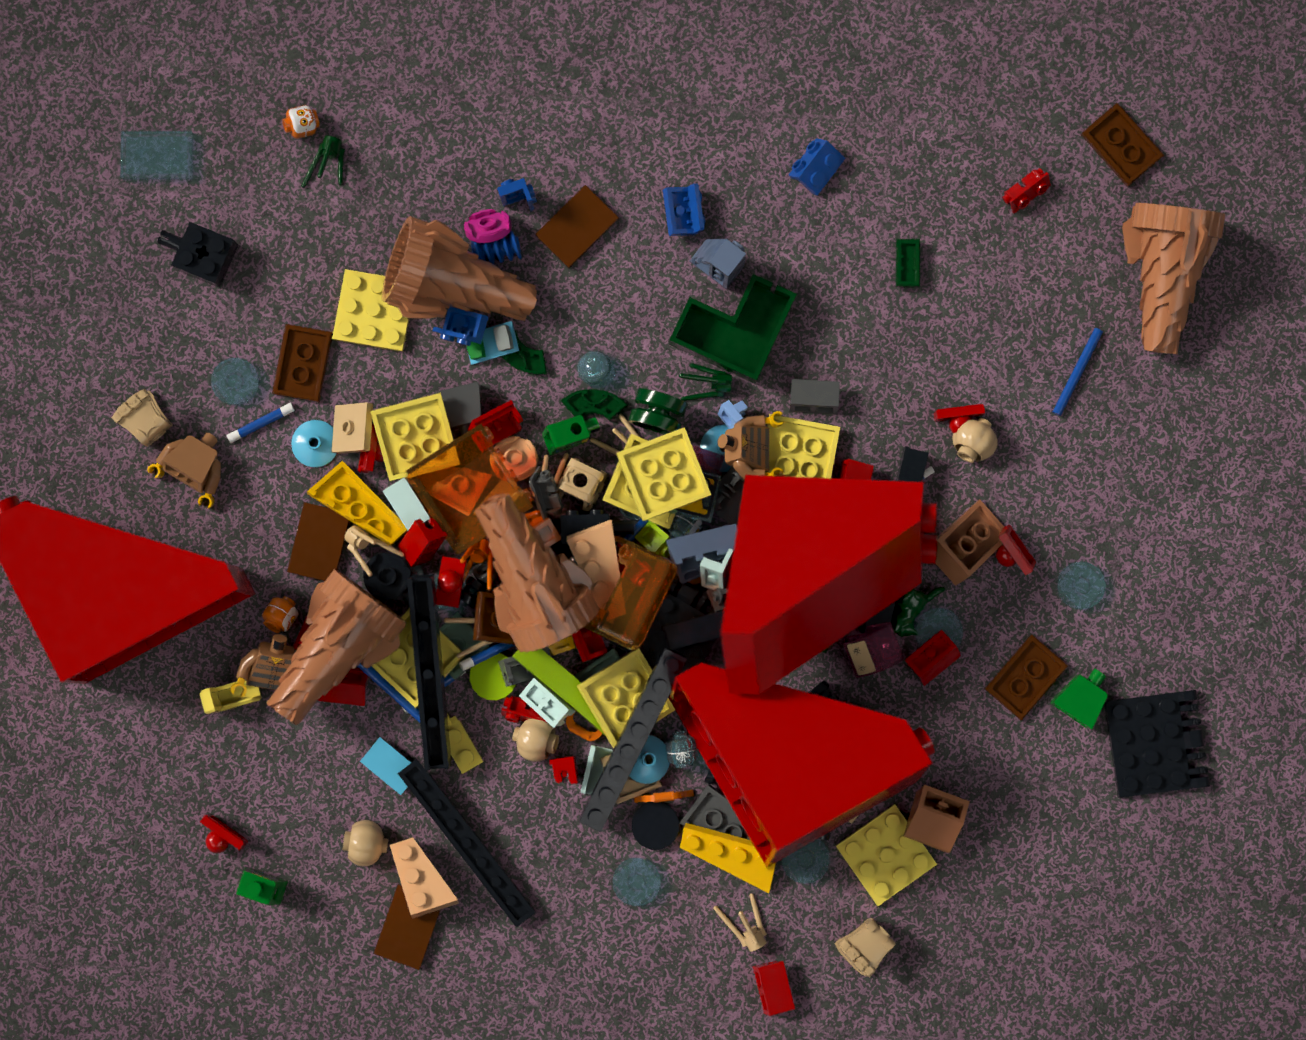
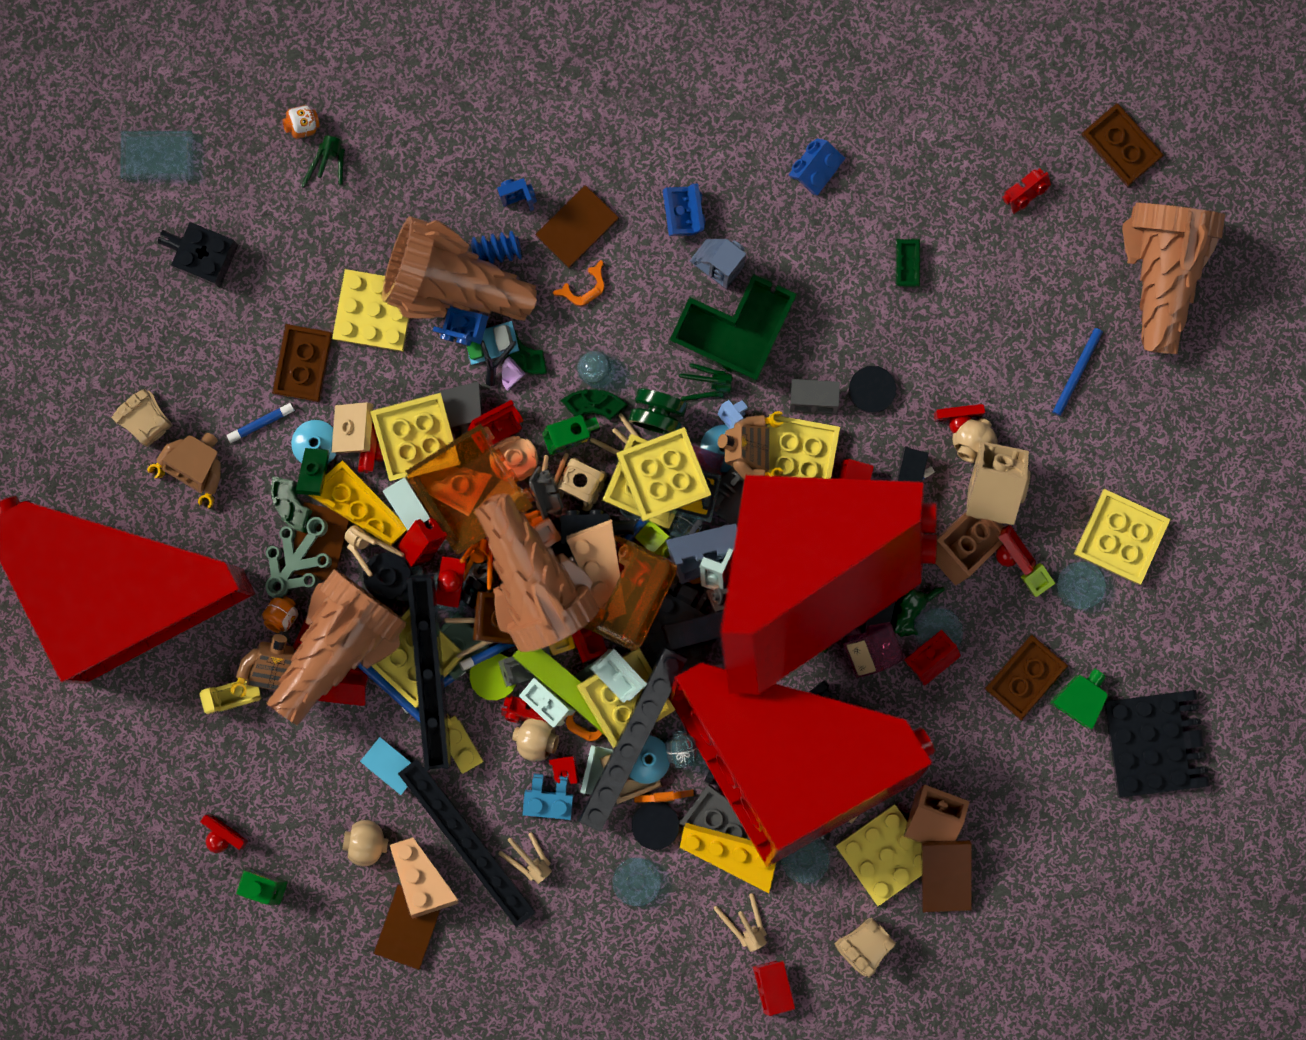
(235, 381): clear light blue tile -> none
(288, 504): none -> dark green tile
(295, 560): none -> sand green plant
(312, 472): none -> dark green plate
(487, 226): dark pink tile -> none
(491, 366): none -> black plant
(511, 373): none -> lavender tile
(537, 869): none -> tan plant
(548, 804): none -> dark azure plate
(590, 295): none -> orange helmet
(618, 675): none -> light aqua hinge
(872, 389): none -> black tile
(946, 876): none -> reddish brown tile
(998, 483): none -> tan brick
(1038, 580): none -> lime plate
(1121, 537): none -> light yellow plate

